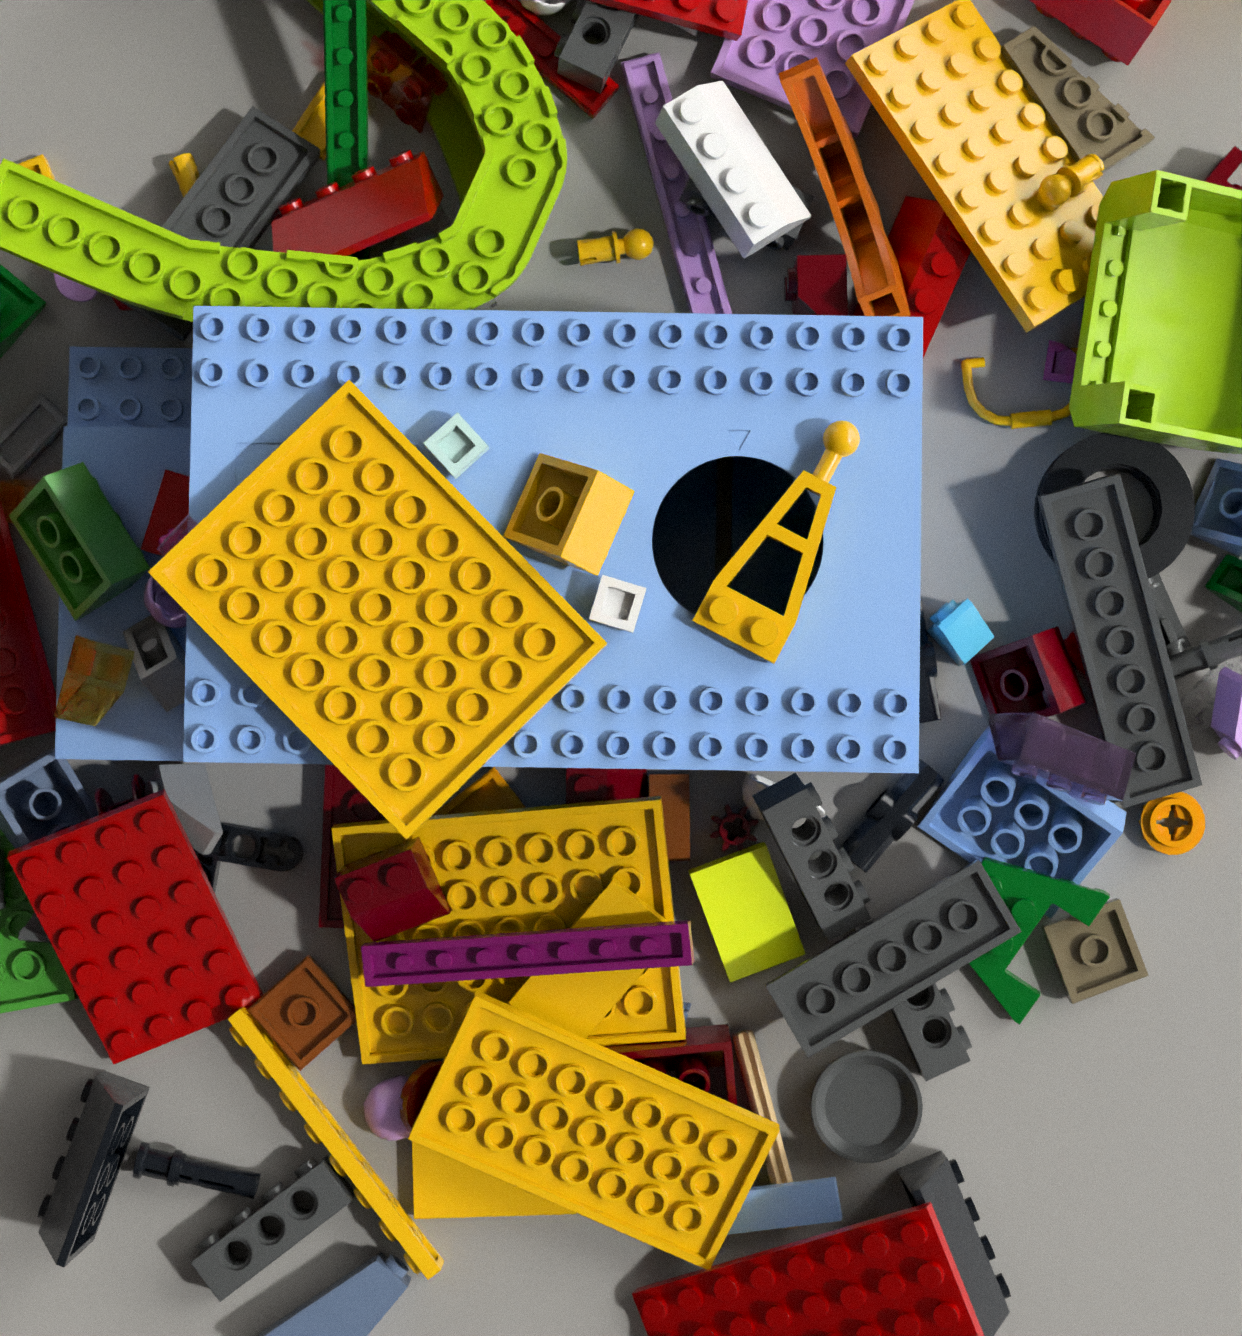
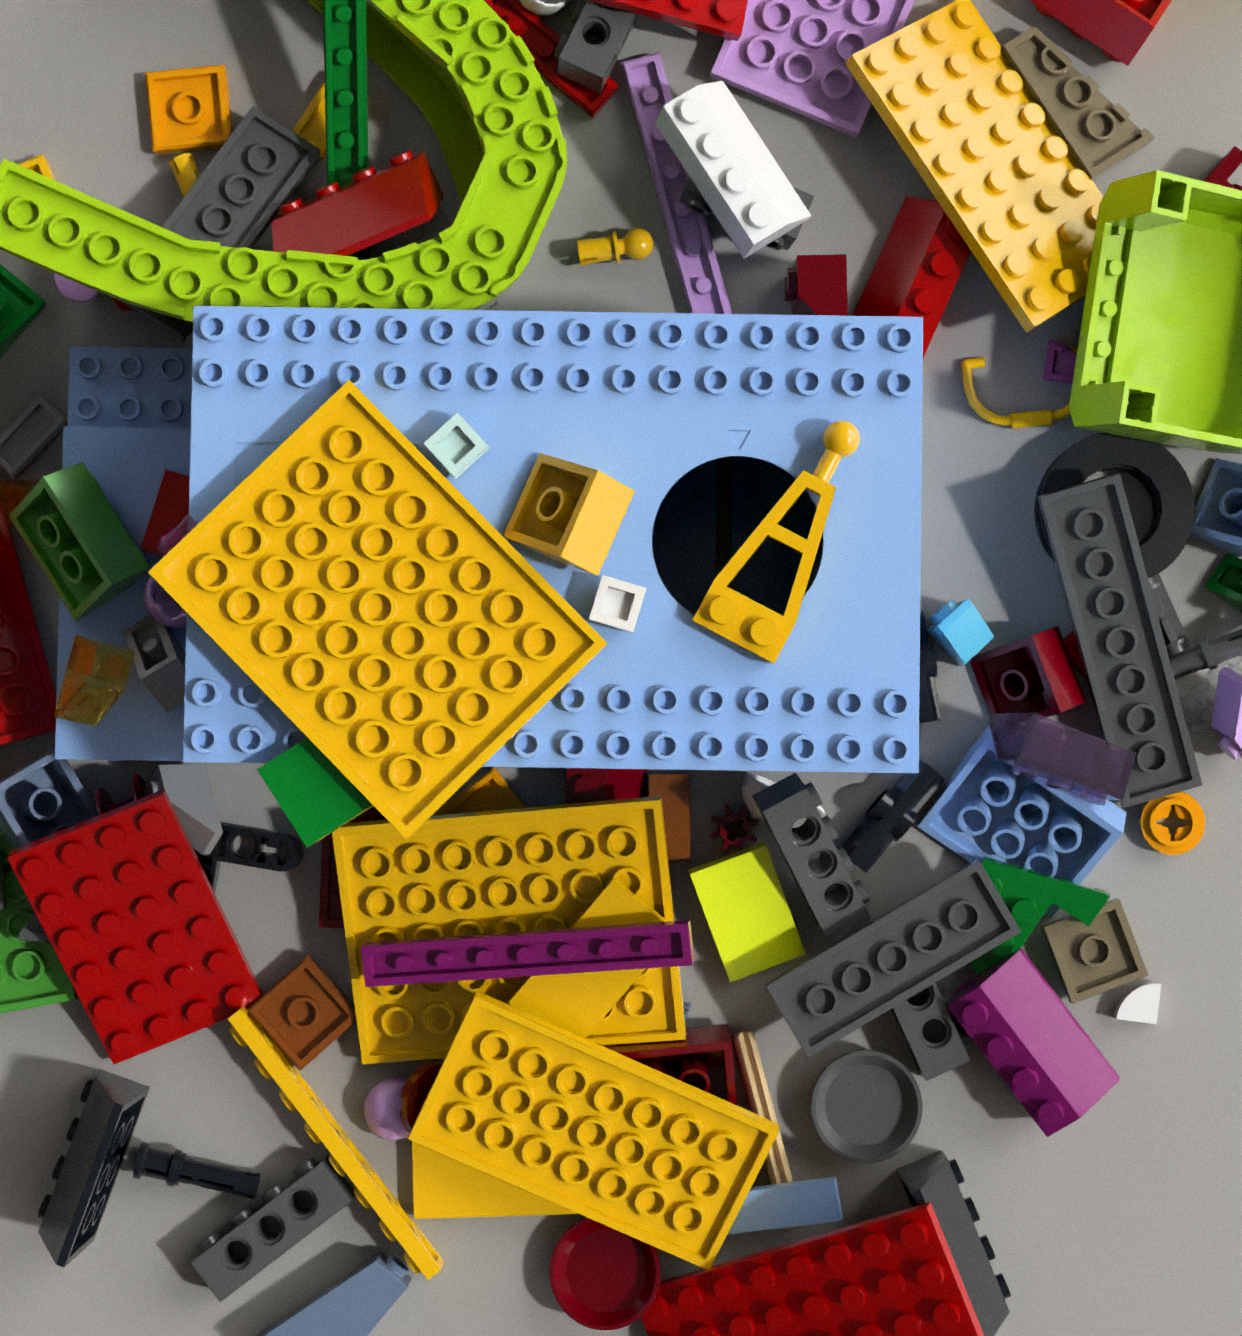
(189, 109): none -> light orange tile
(312, 791): none -> green tile
(392, 890): dark red slope -> none
(399, 84): clear red hinge -> none
(603, 1276): none -> dark red piece
(849, 195): orange arch -> none
(1033, 1042): none -> magenta slope
(1070, 180): yellow pin -> none
(1140, 1004): none -> white tile

